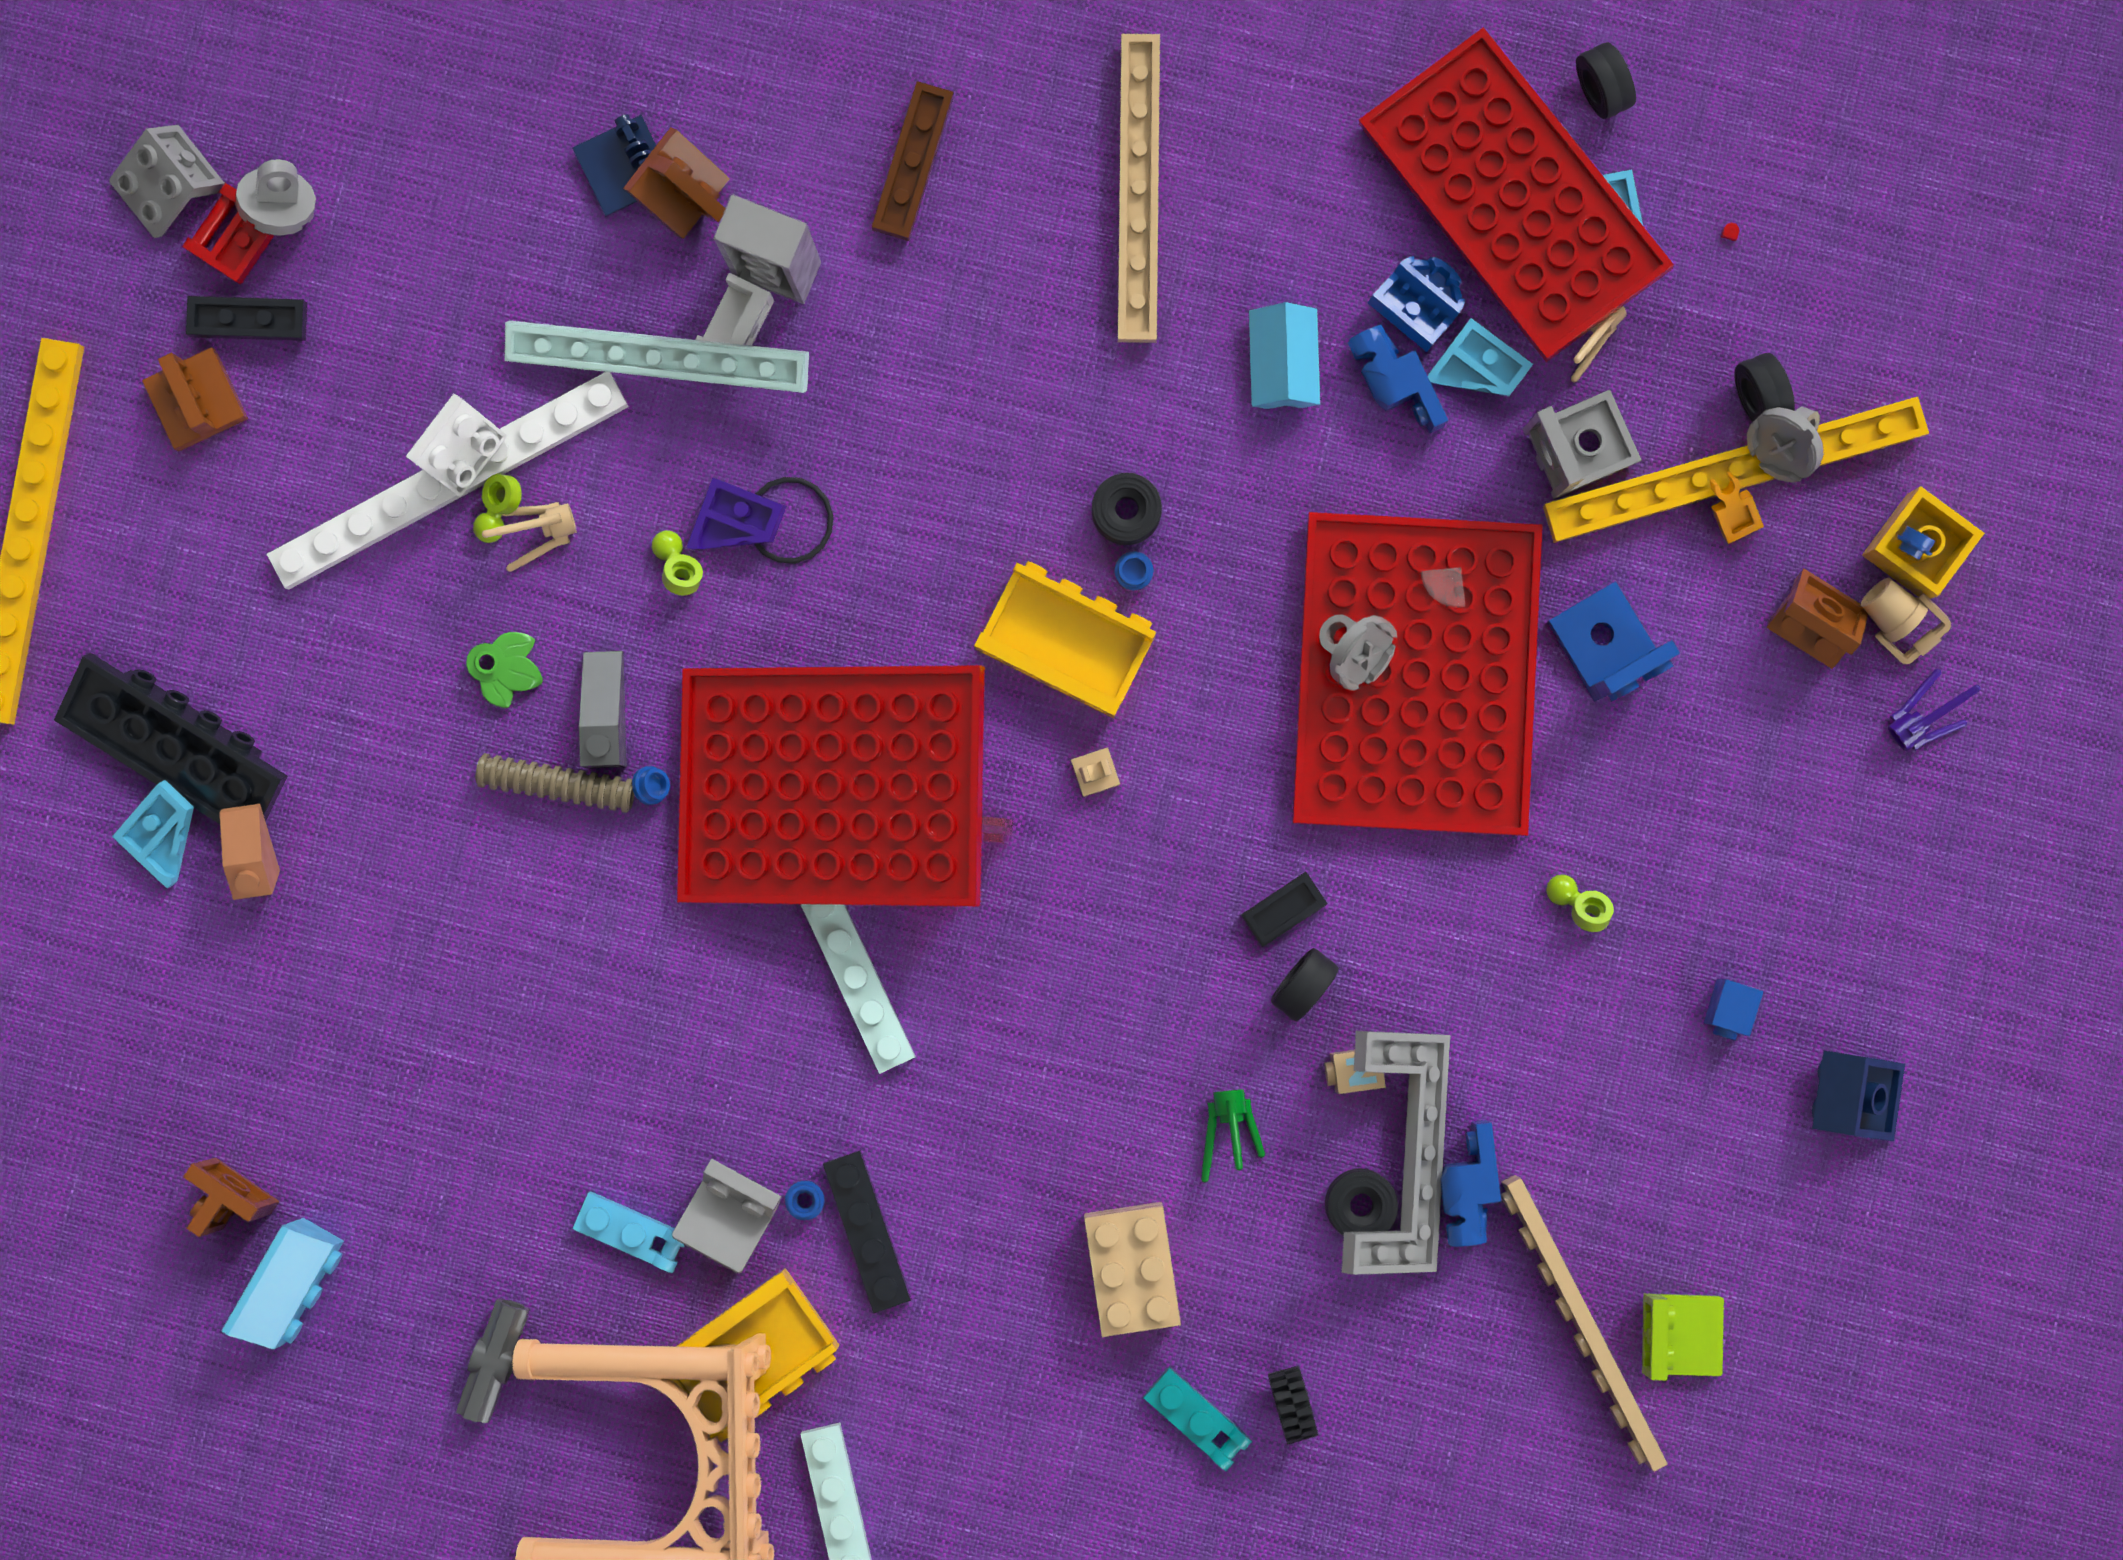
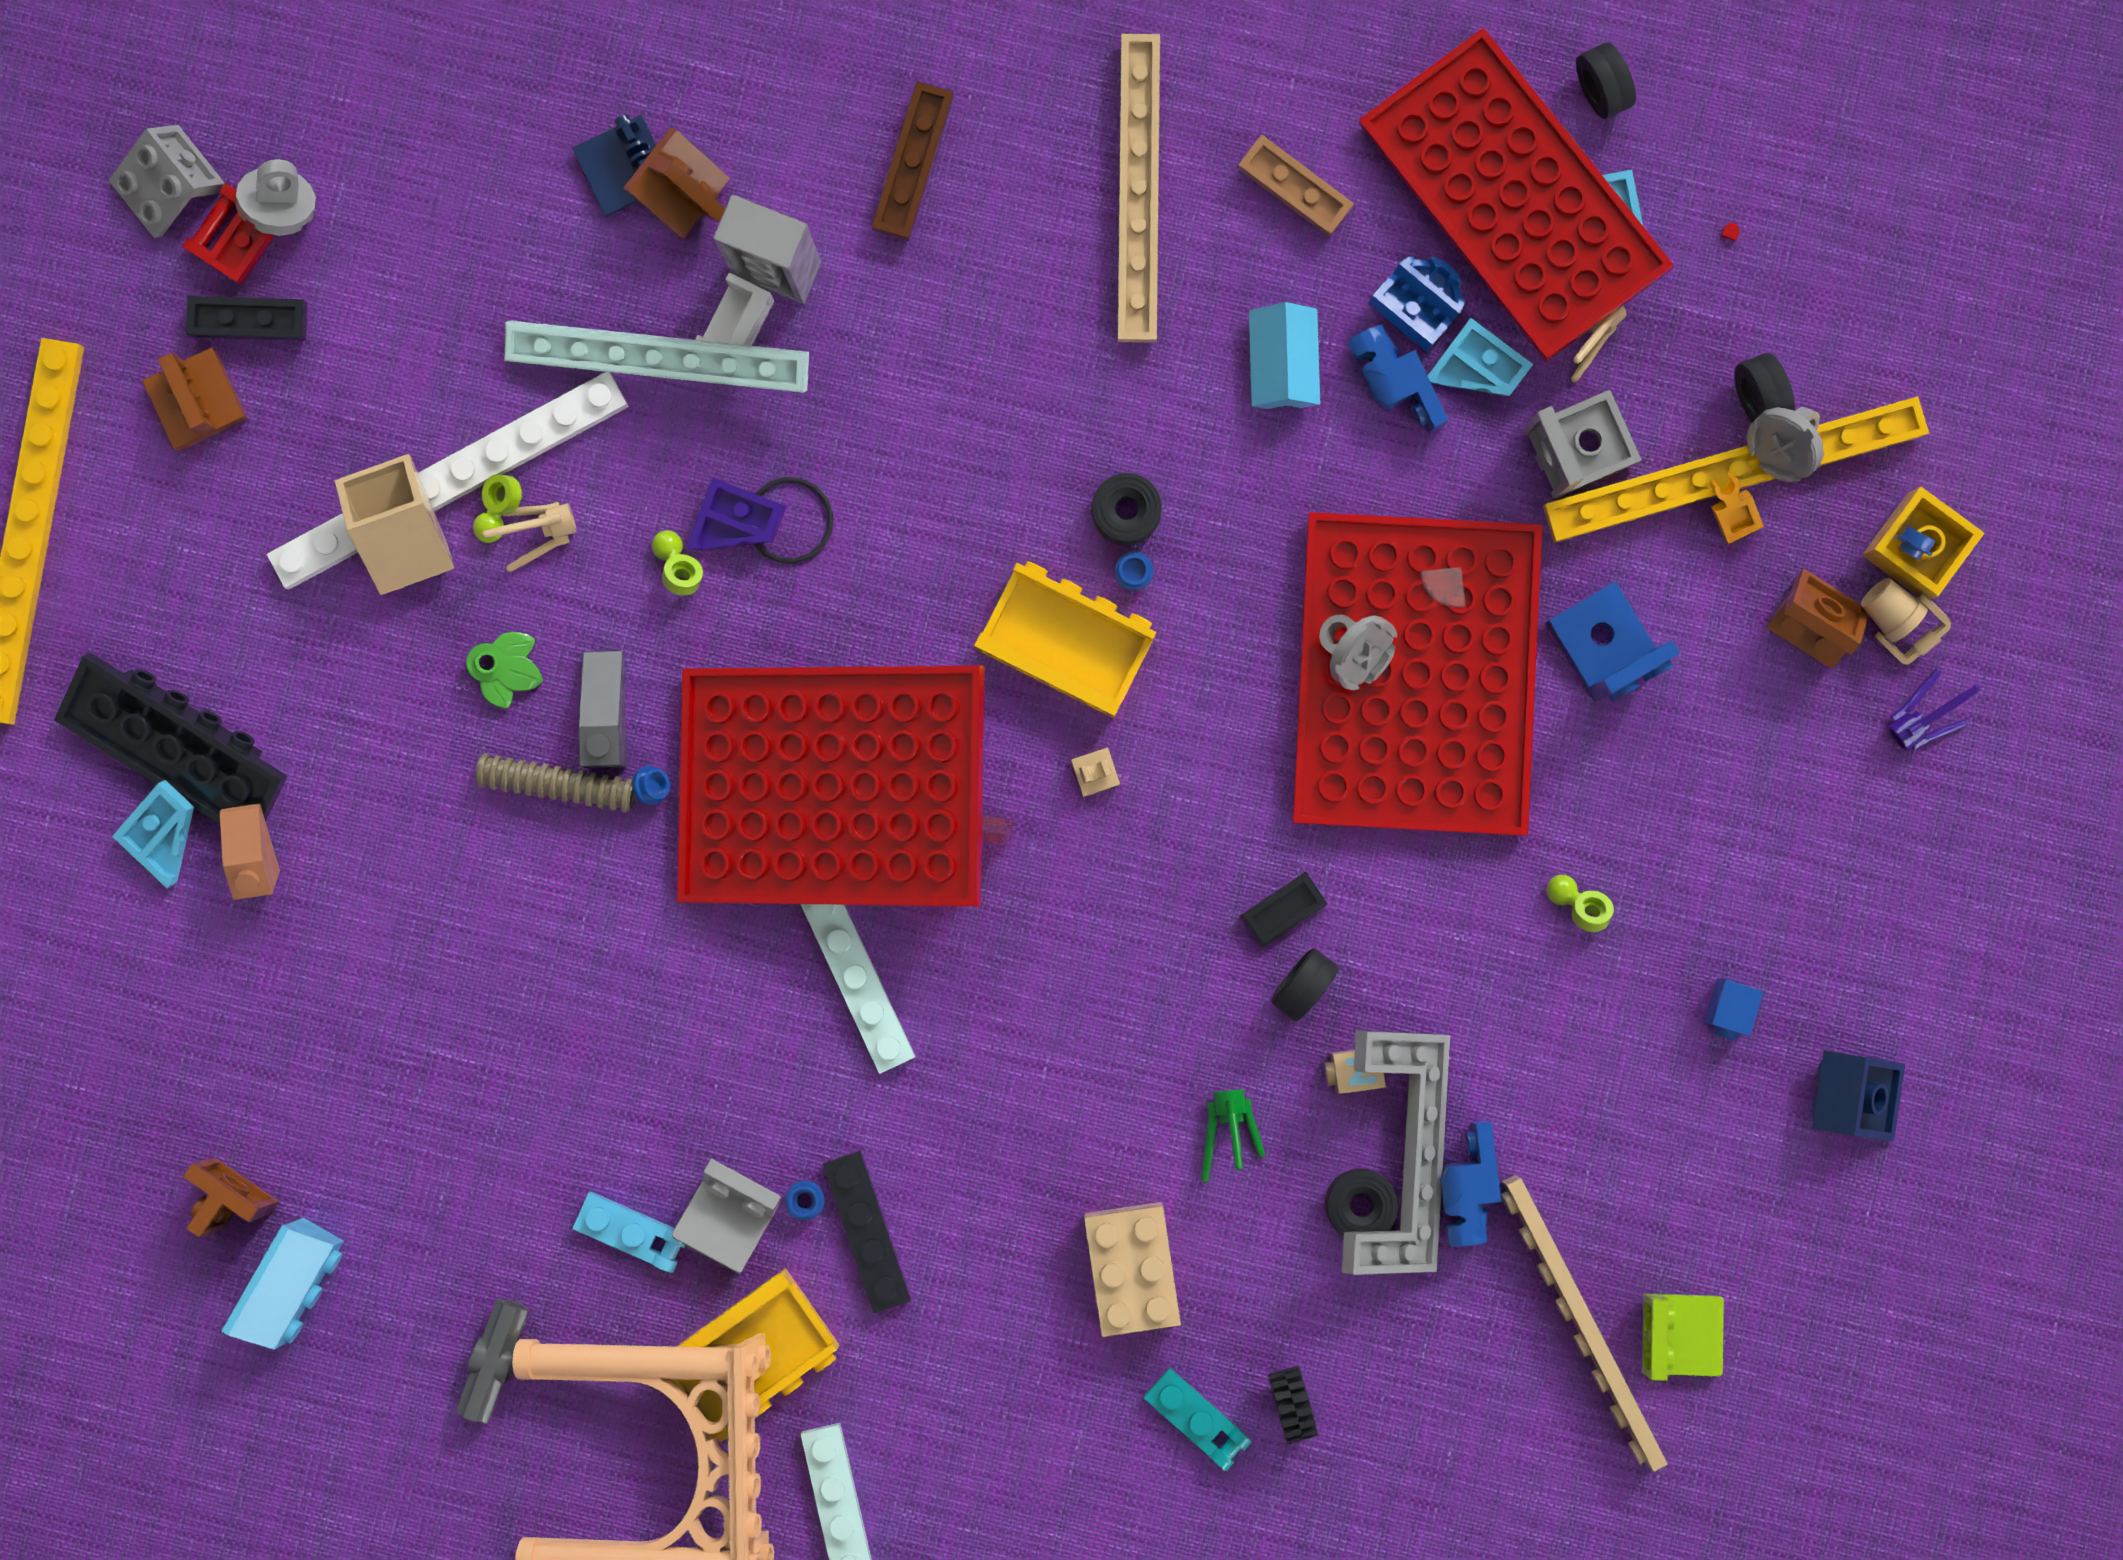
(393, 524): none -> tan slope
(456, 445): white plate -> none
(1295, 185): none -> medium nougat plate

